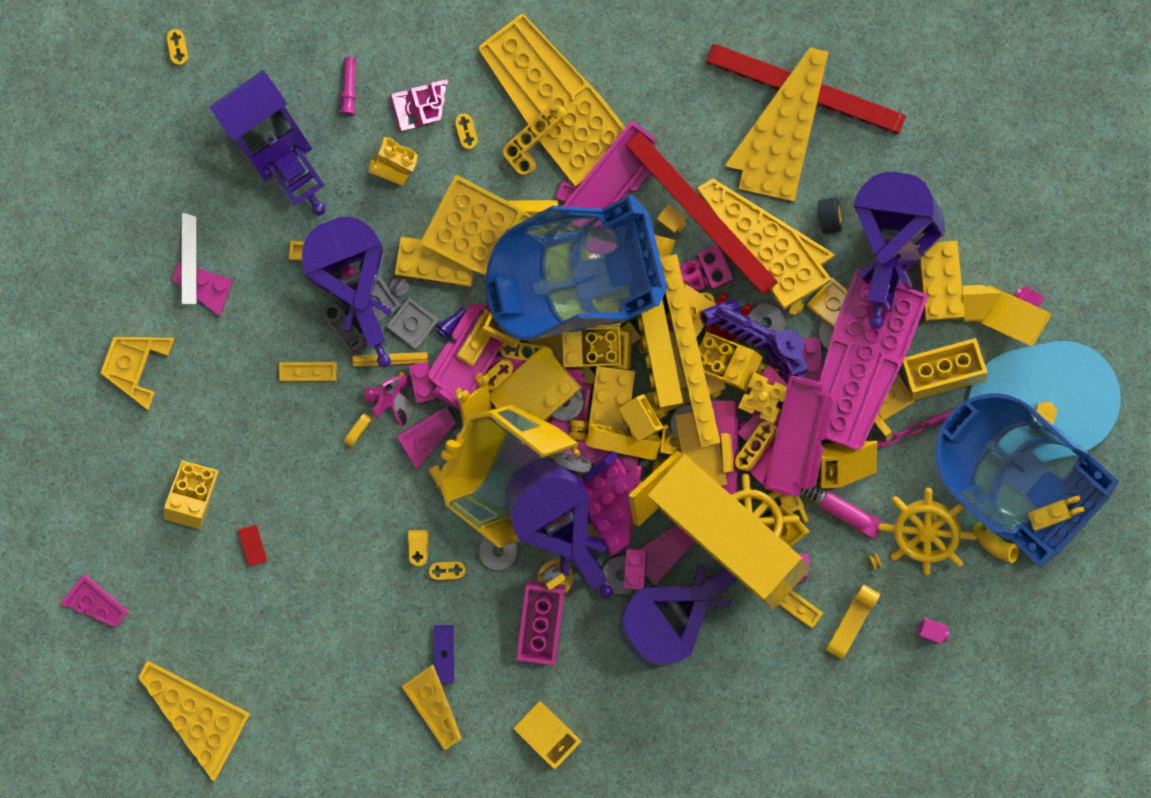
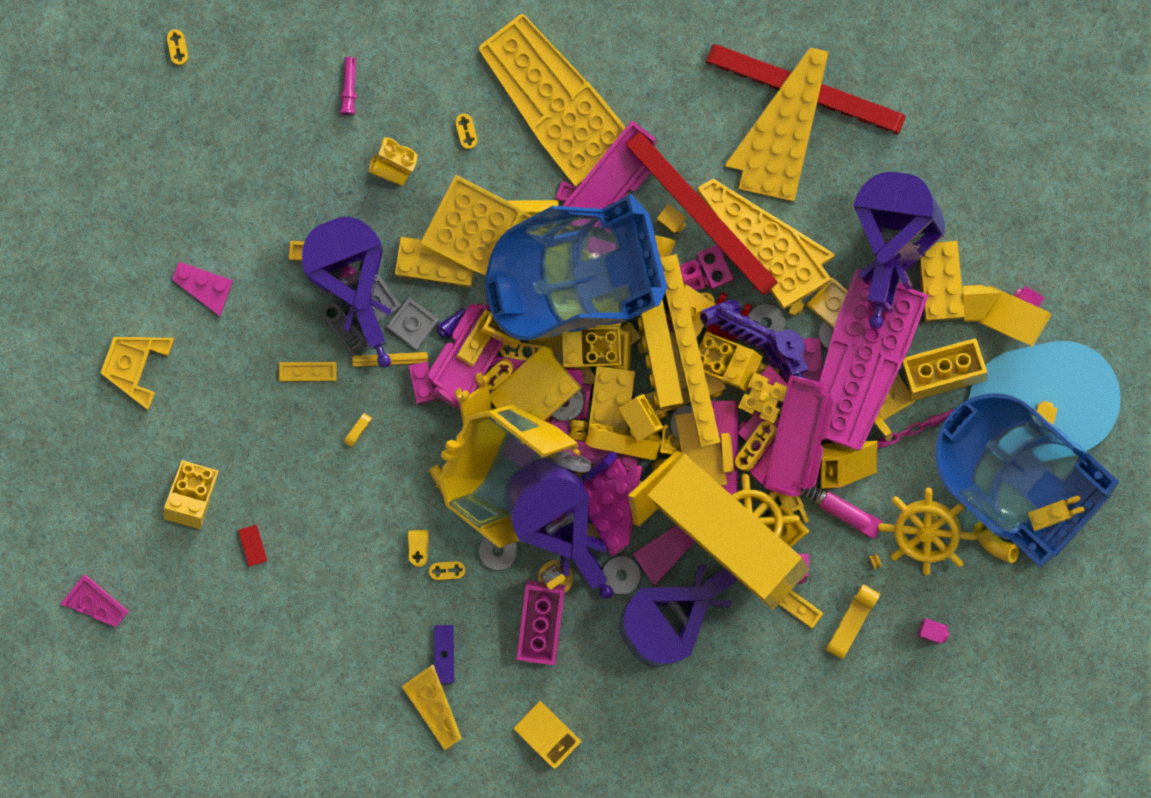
(188, 259): white sticker -> none
(201, 718): yellow wing -> none
(248, 107): dark purple piece -> none
(390, 396): dark pink animal -> none
(399, 286): light grey tile -> none
(425, 101): slope -> none
(425, 435): dark pink wing -> none
(536, 136): yellow beam -> none
(636, 568): dark pink brick -> none
(830, 215): black wheel -> none

